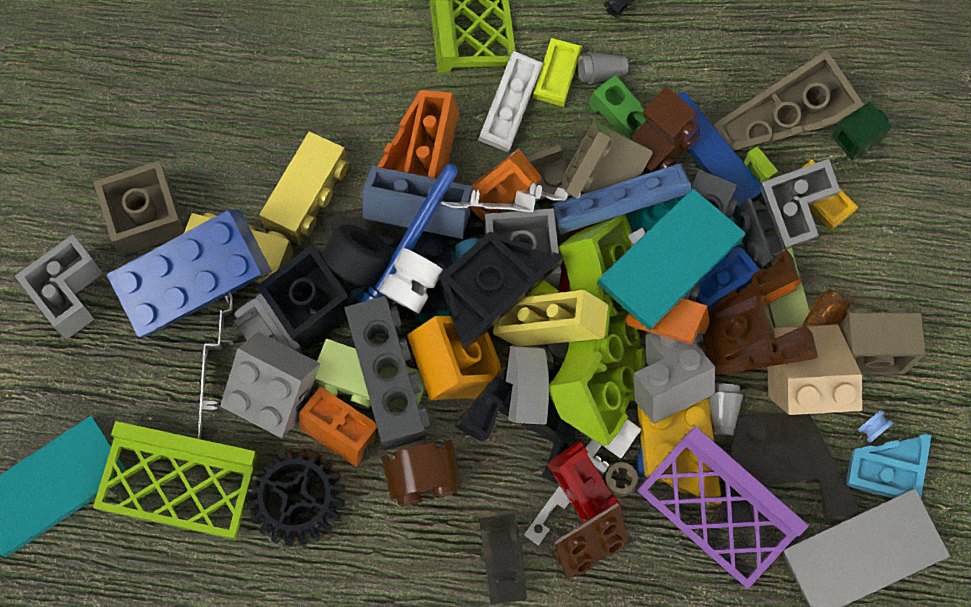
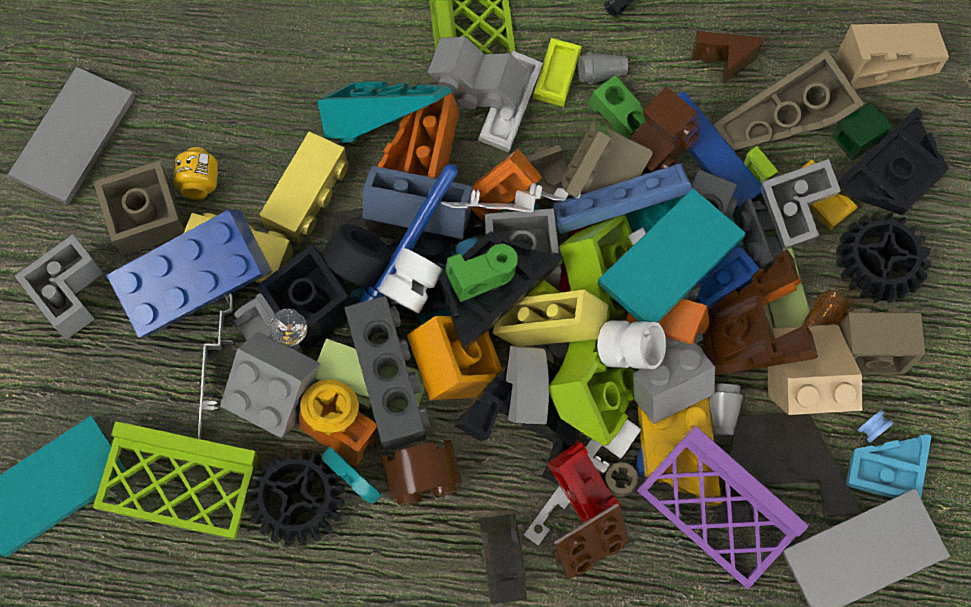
(71, 136): none -> light grey tile
(195, 173): none -> yellow head
(288, 327): none -> clear tile
(324, 393): none -> yellow gear
(351, 475): none -> teal tile
(371, 104): none -> teal wedge
(477, 77): none -> light grey brick
(482, 272): none -> bright green leg
(633, 344): none -> white wheel
(733, 50): none -> reddish brown slope
(890, 53): none -> tan wedge
(897, 168): none -> black wing
(906, 256): none -> black gear

